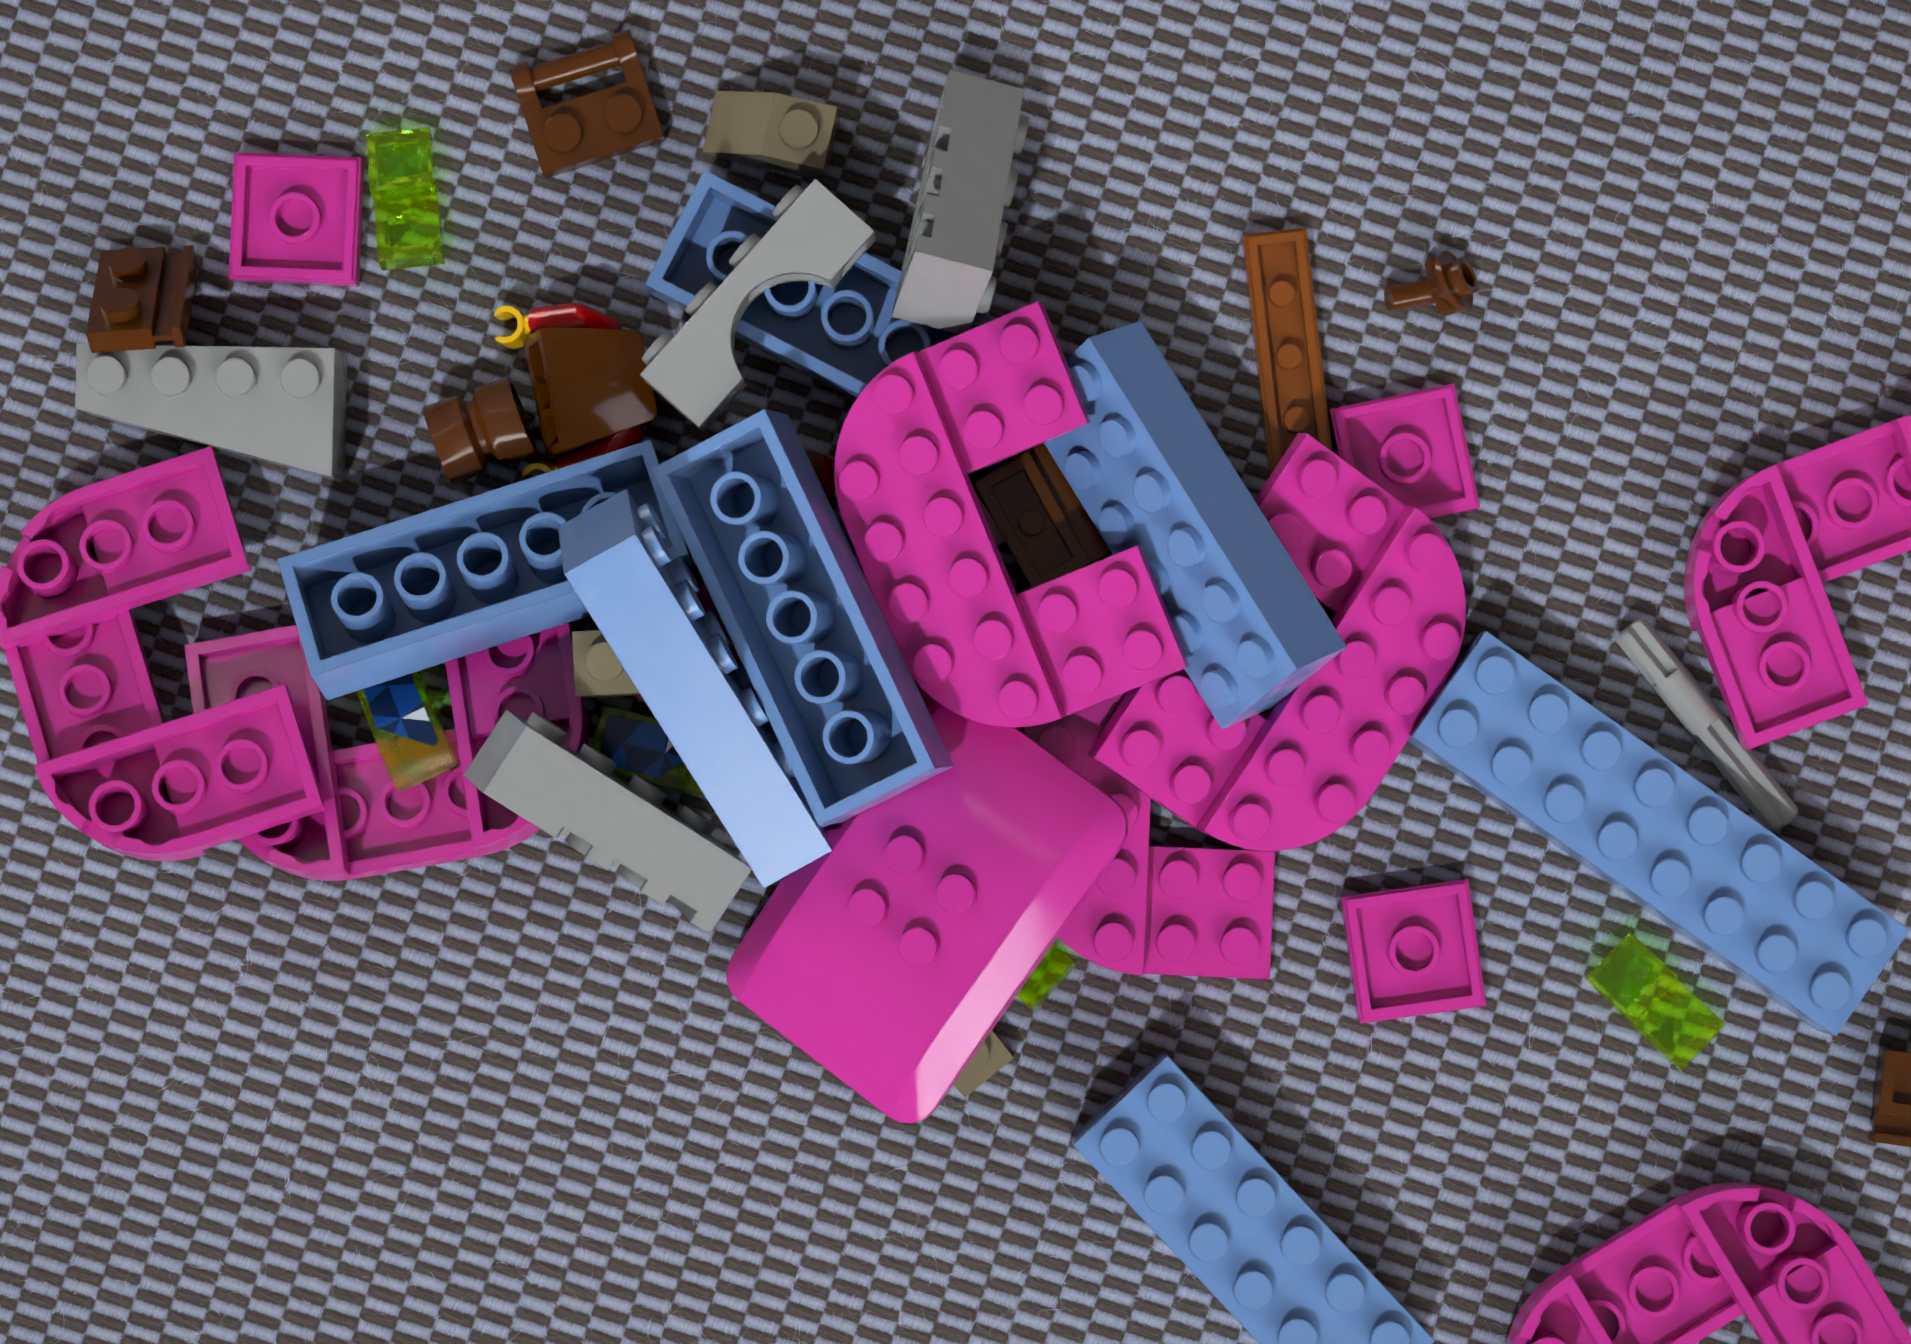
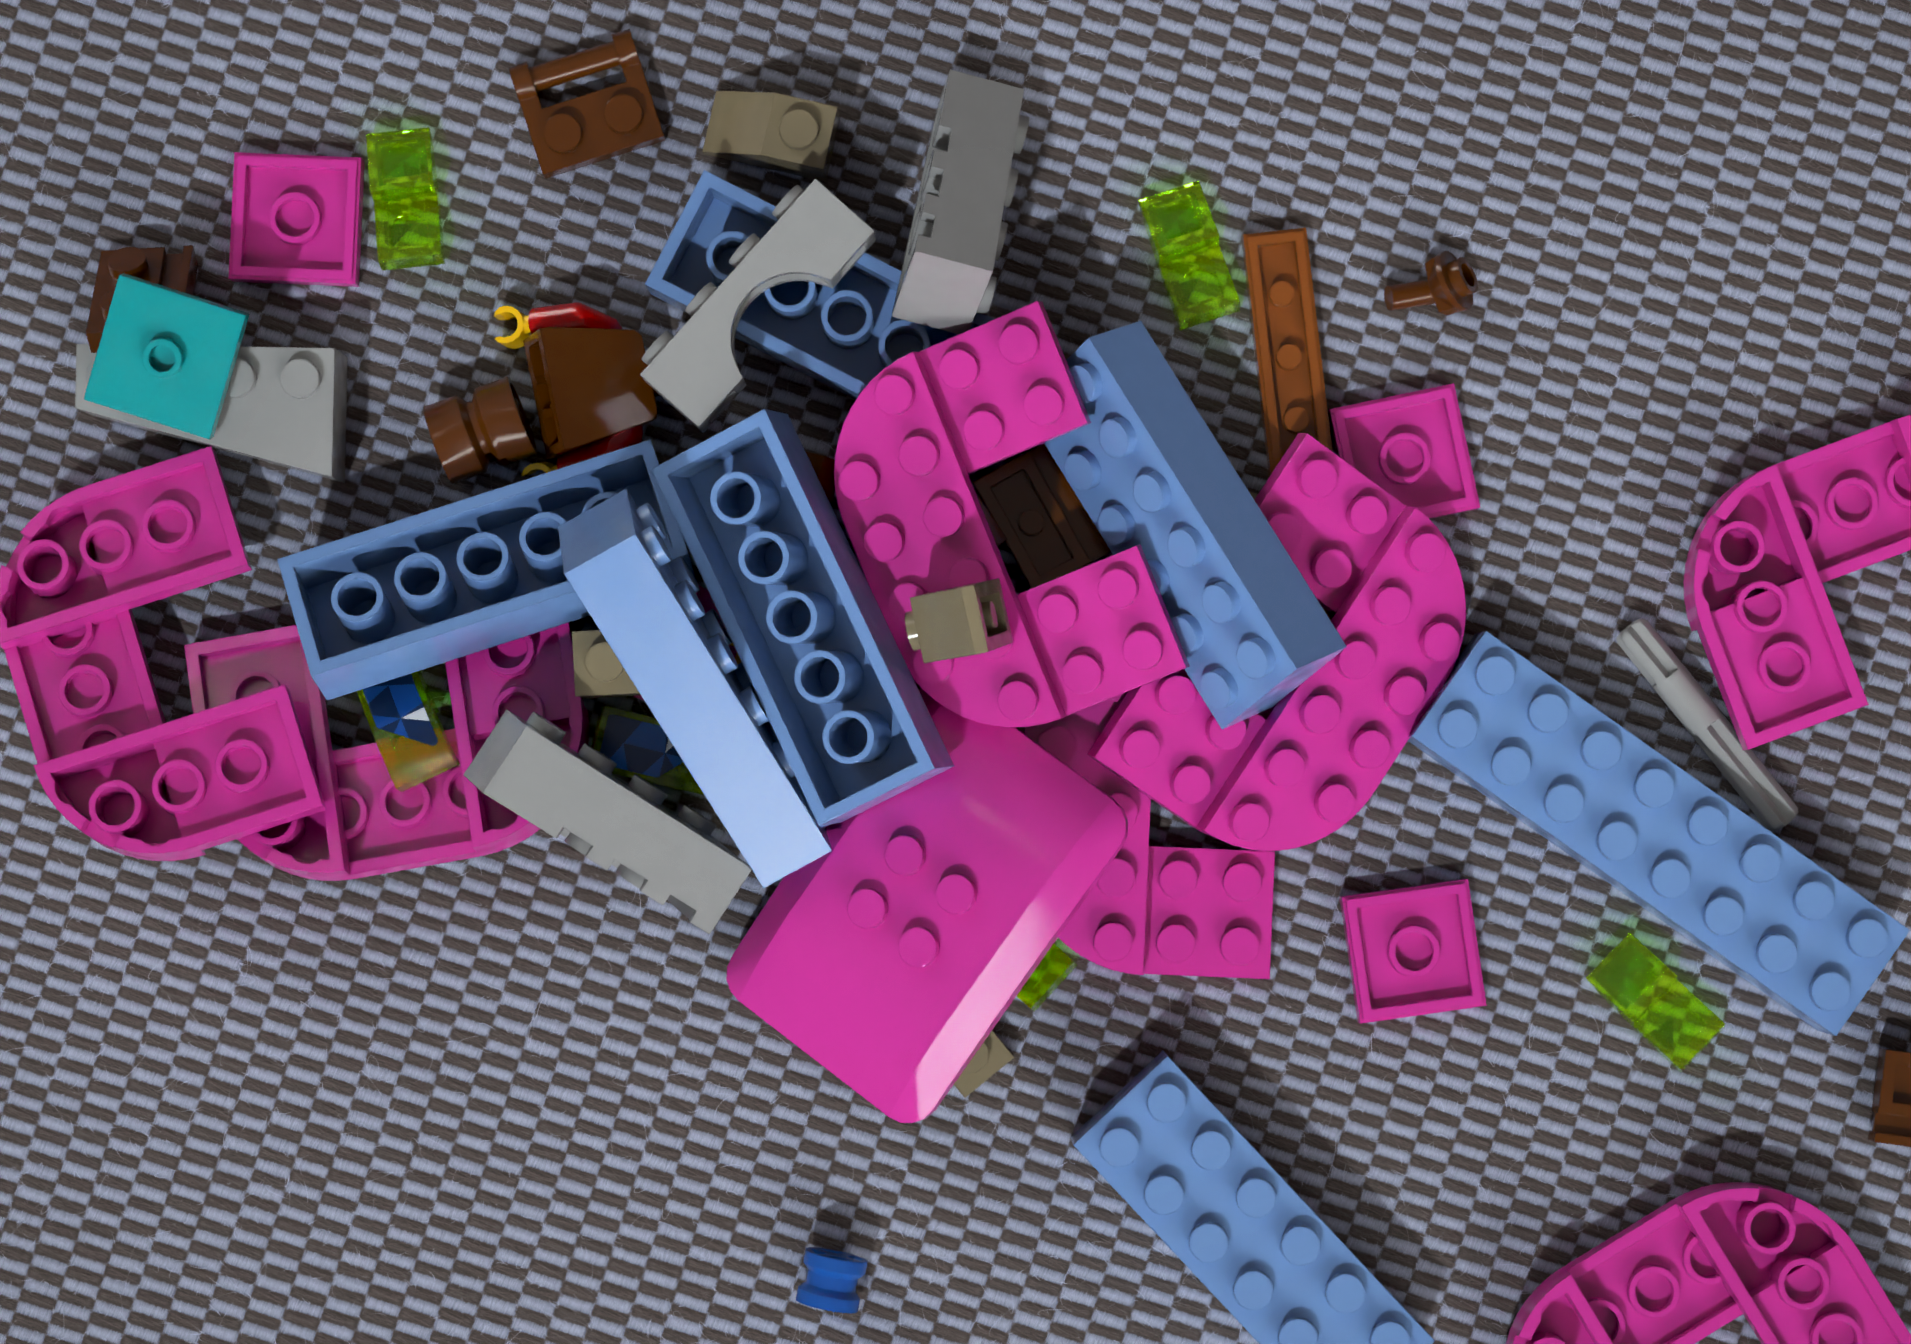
(166, 356): none -> teal plate
(831, 1280): none -> blue wheel
(958, 621): none -> dark tan slope
(1189, 255): none -> clear neon green slope

